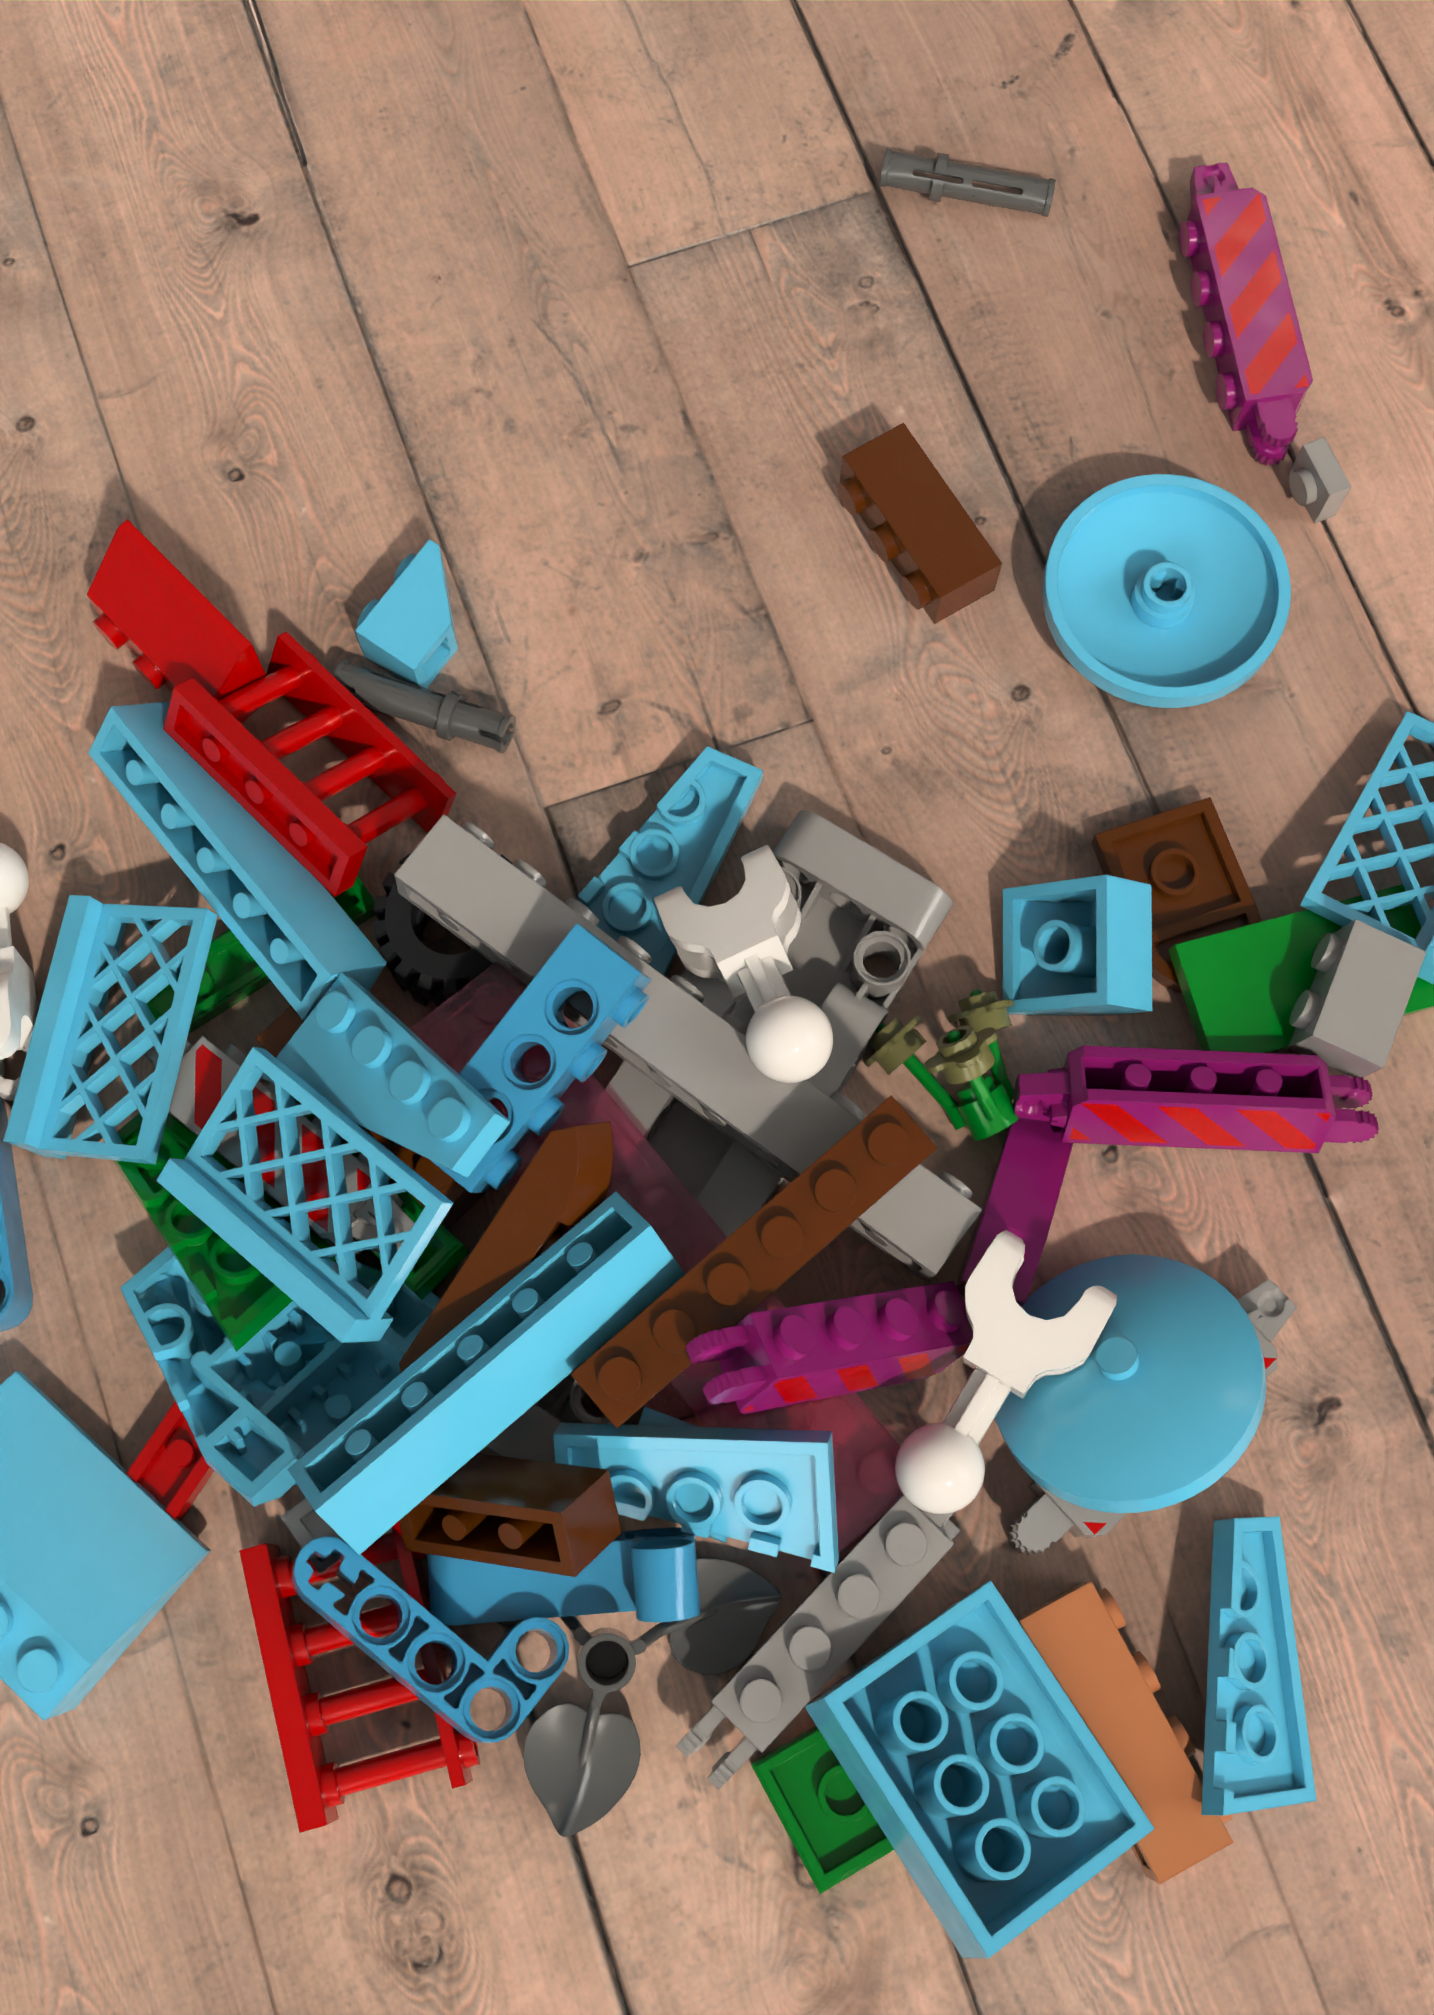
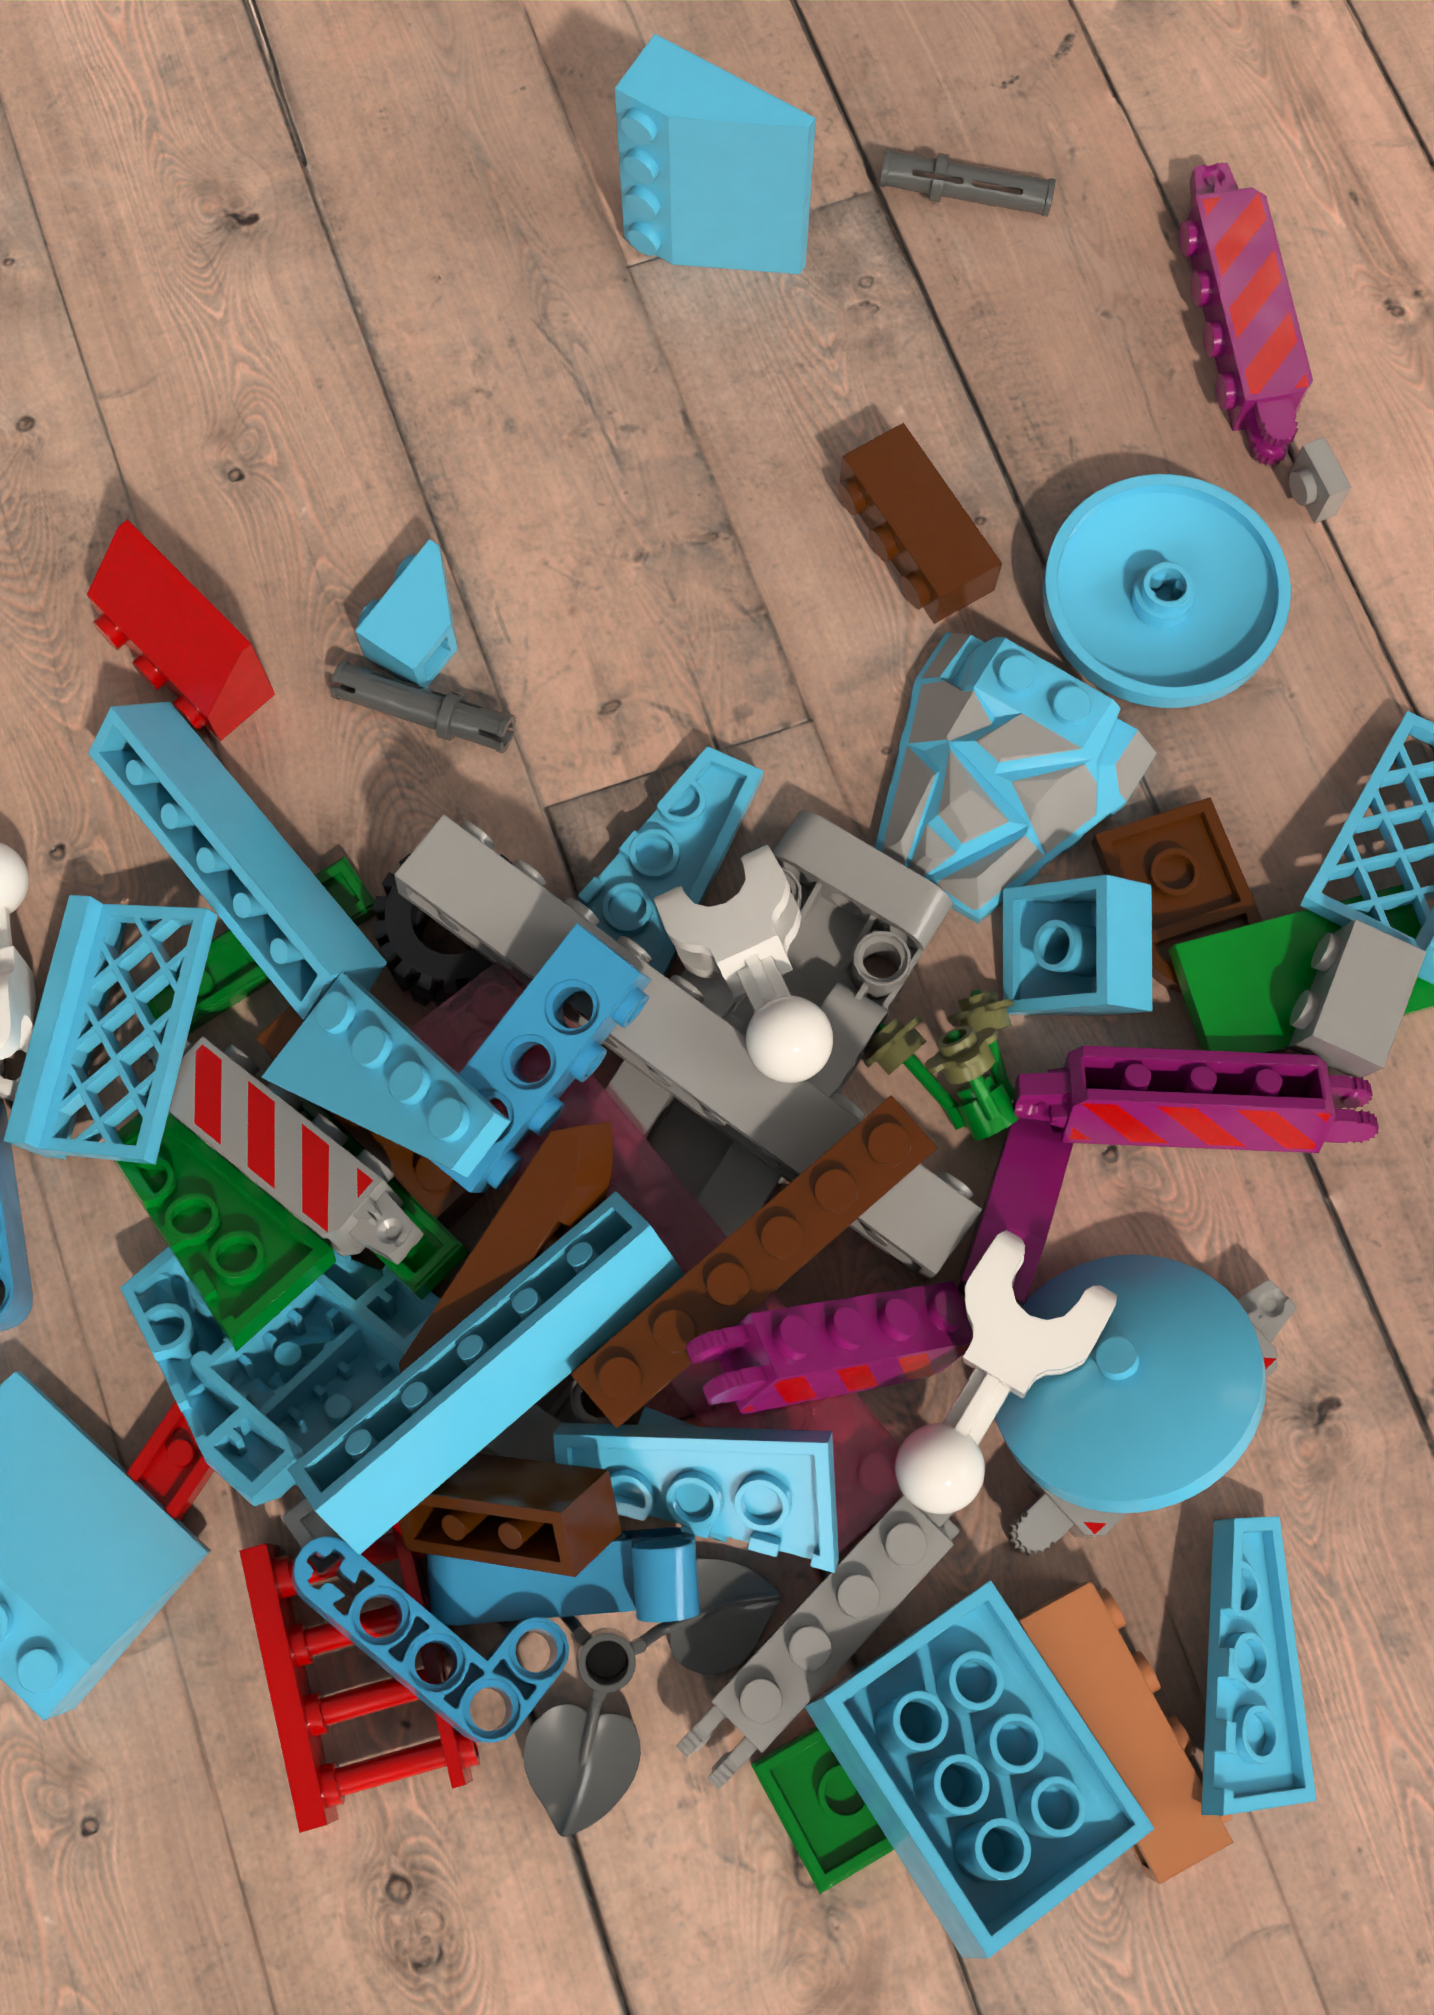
(274, 795): red fence -> none
(284, 1249): medium azure fence -> none
(711, 165): none -> medium azure slope
(1002, 770): none -> wedge

